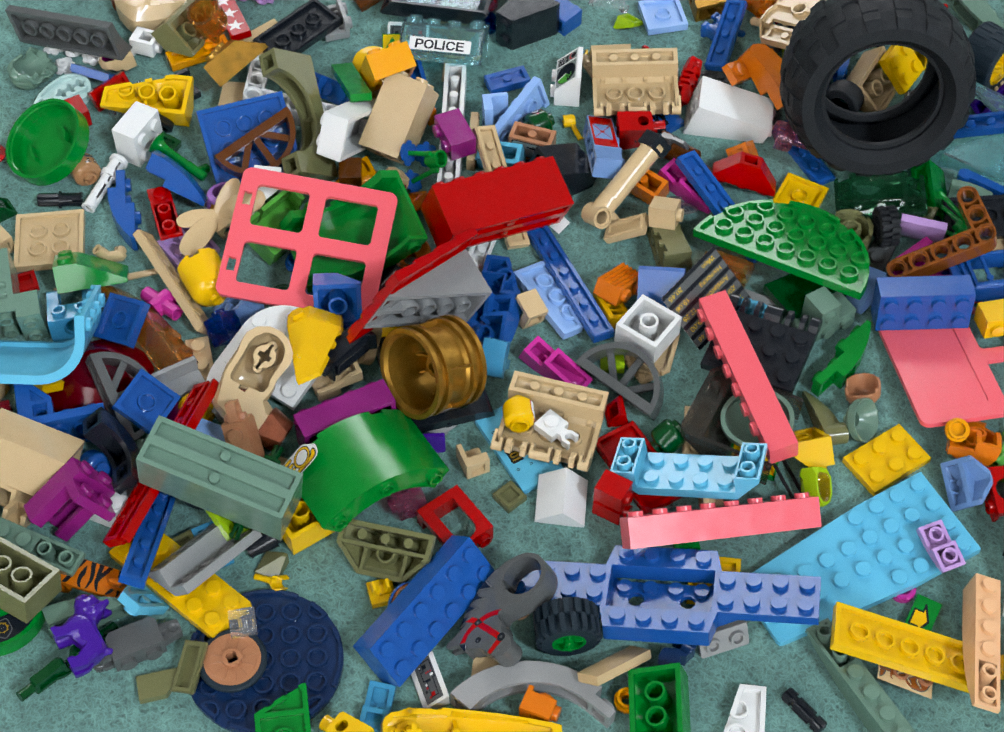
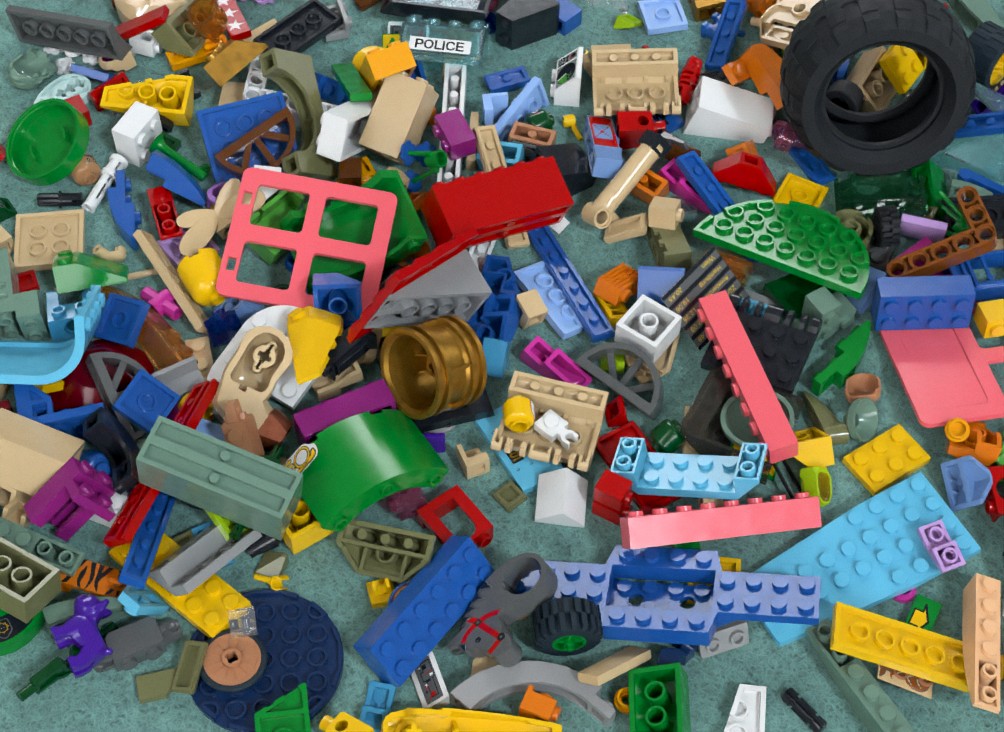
(143, 23): none -> red tile

